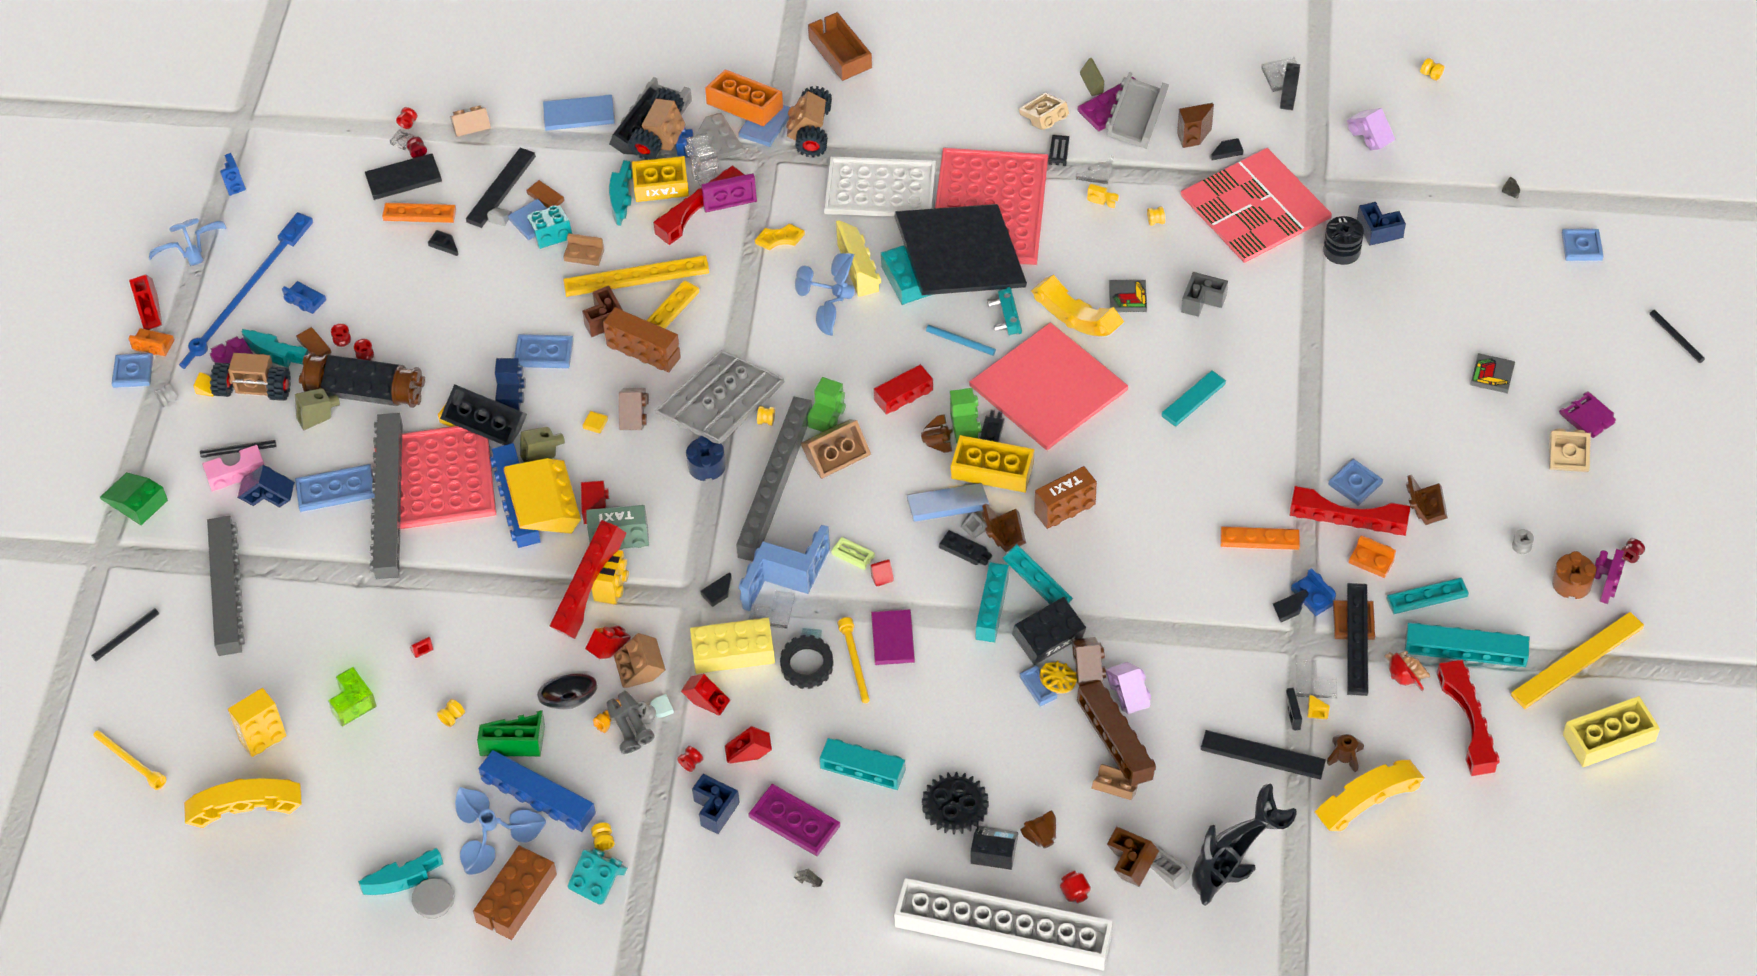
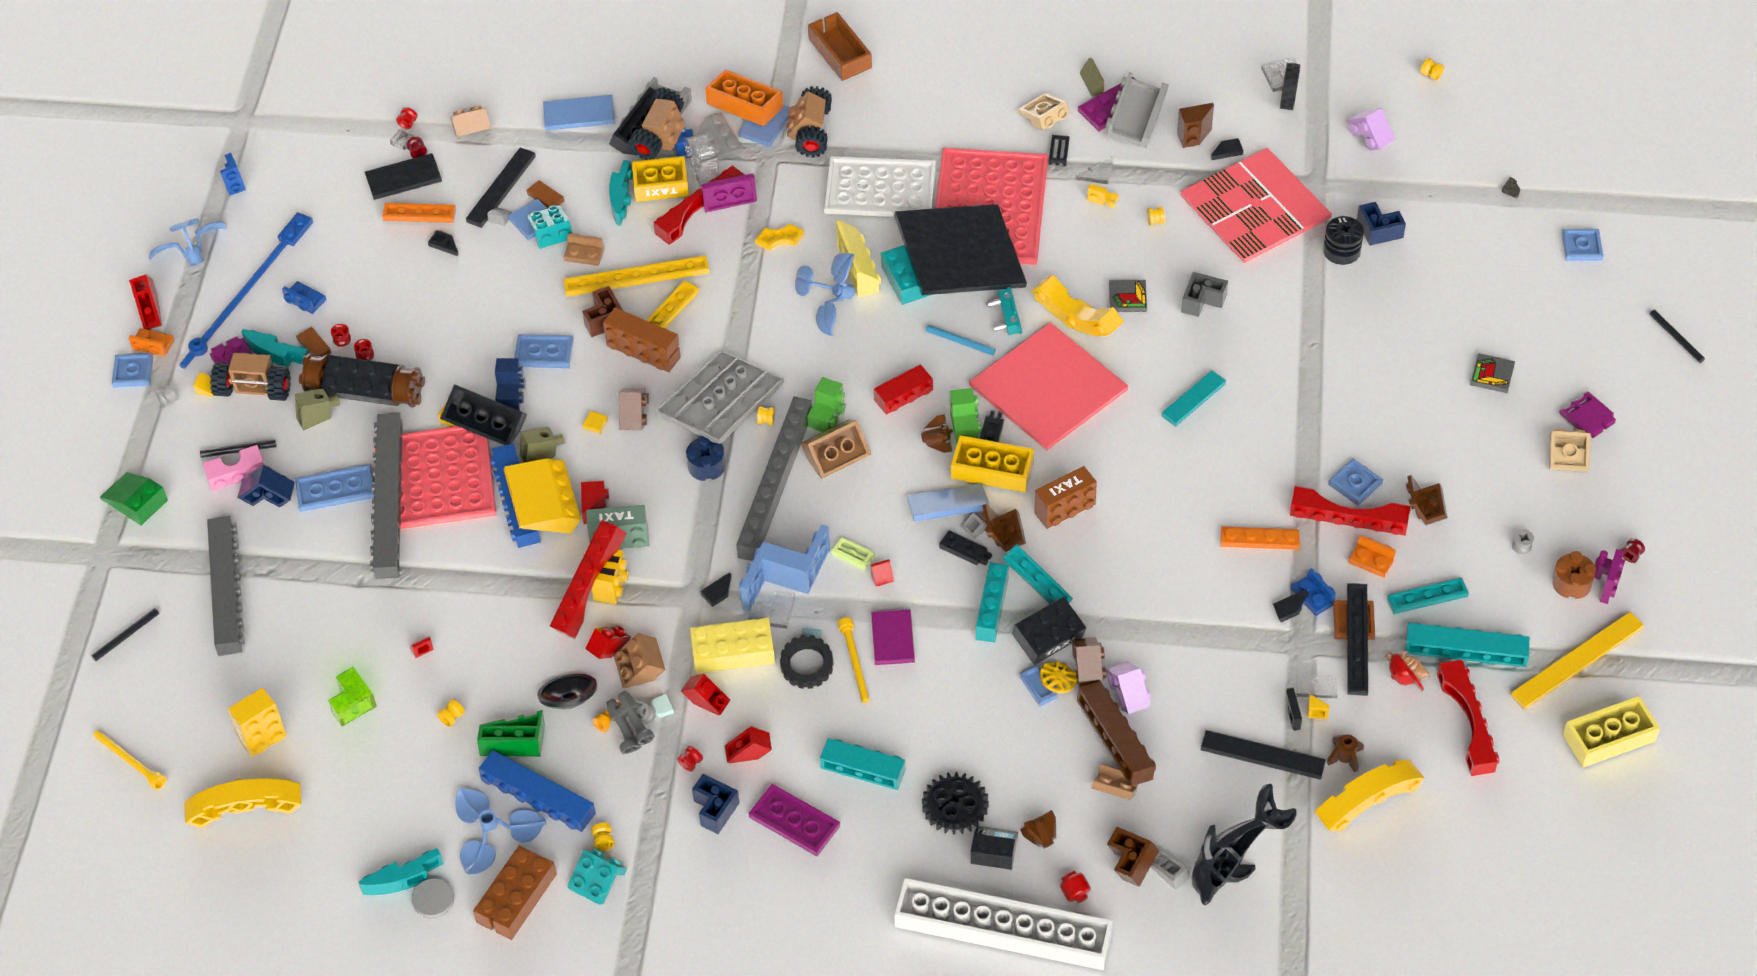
(808, 876): clear smoke tile -> none

